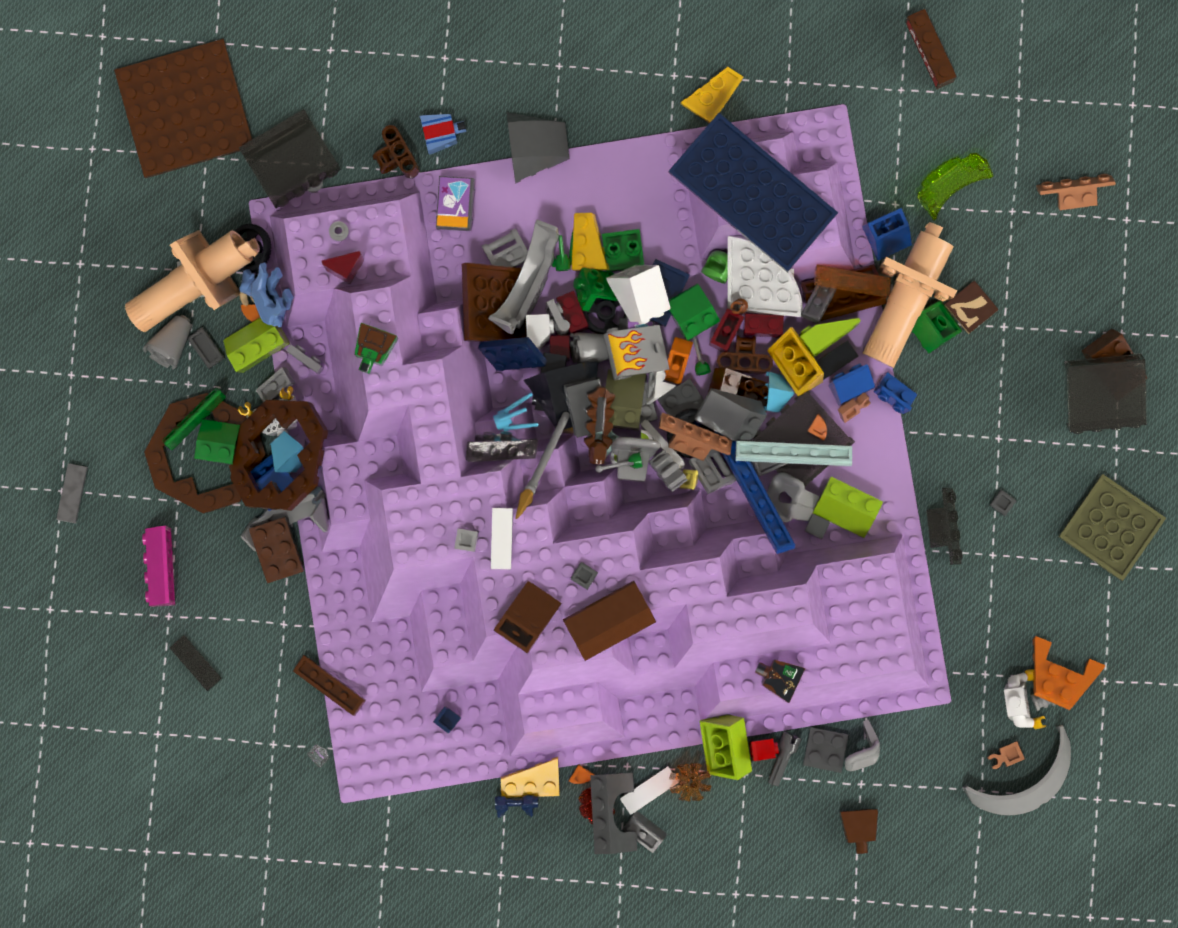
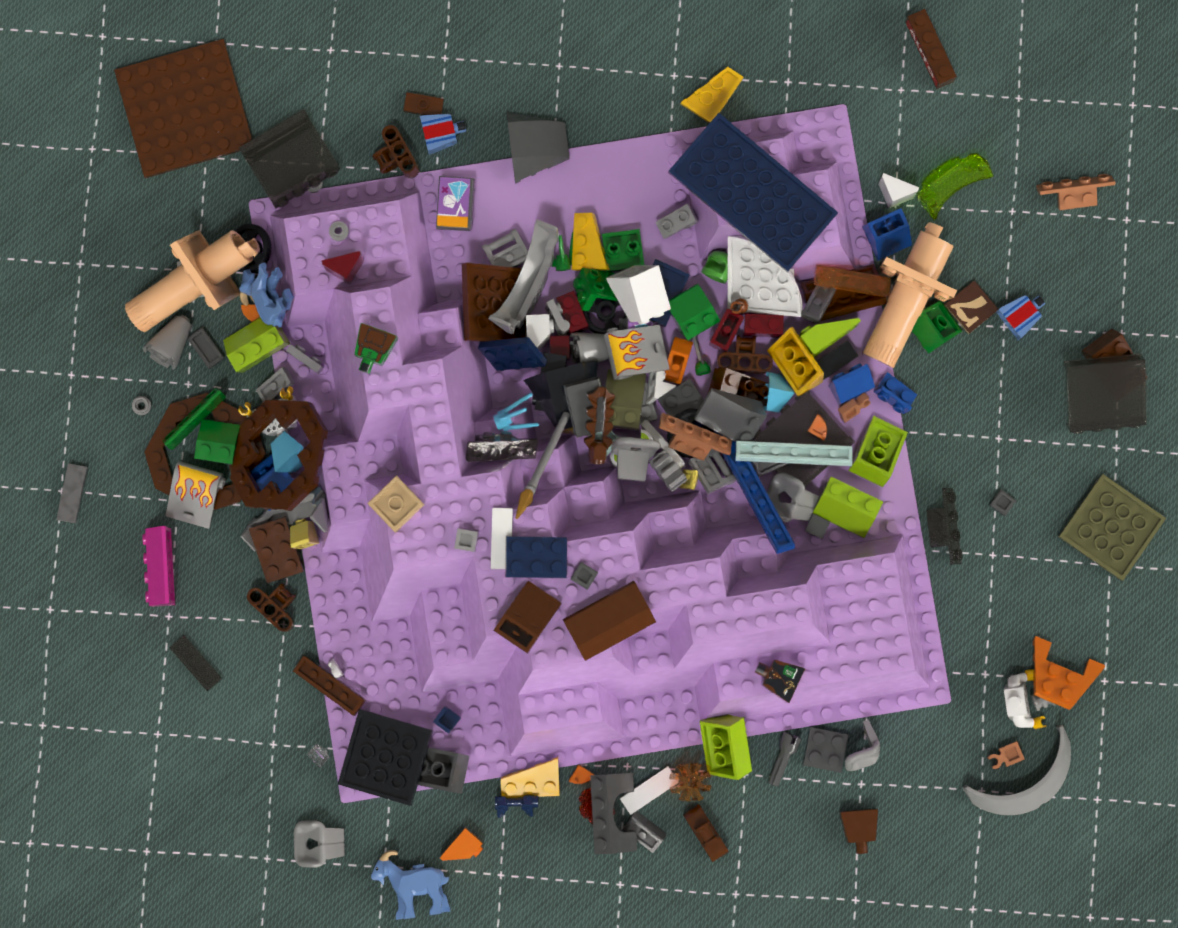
(135, 405): none -> light grey plate
(195, 492): none -> light grey door
(279, 602): none -> reddish brown piece
(303, 534): none -> light yellow slope
(329, 843): none -> light grey piece
(336, 671): none -> white tile
(385, 757): none -> black plate
(396, 504): none -> tan tile
(412, 883): none -> medium blue animal
(423, 104): none -> reddish brown plate
(444, 770): none -> dark grey slope
(463, 847): none -> orange slope
(536, 557): none -> dark blue plate
(633, 461): hinge -> none
(677, 221): none -> light grey plate
(705, 833): none -> reddish brown piece
(763, 749): red slope -> none
(878, 451): none -> lime slope
(896, 190): none -> white slope
(1021, 314): none -> torso

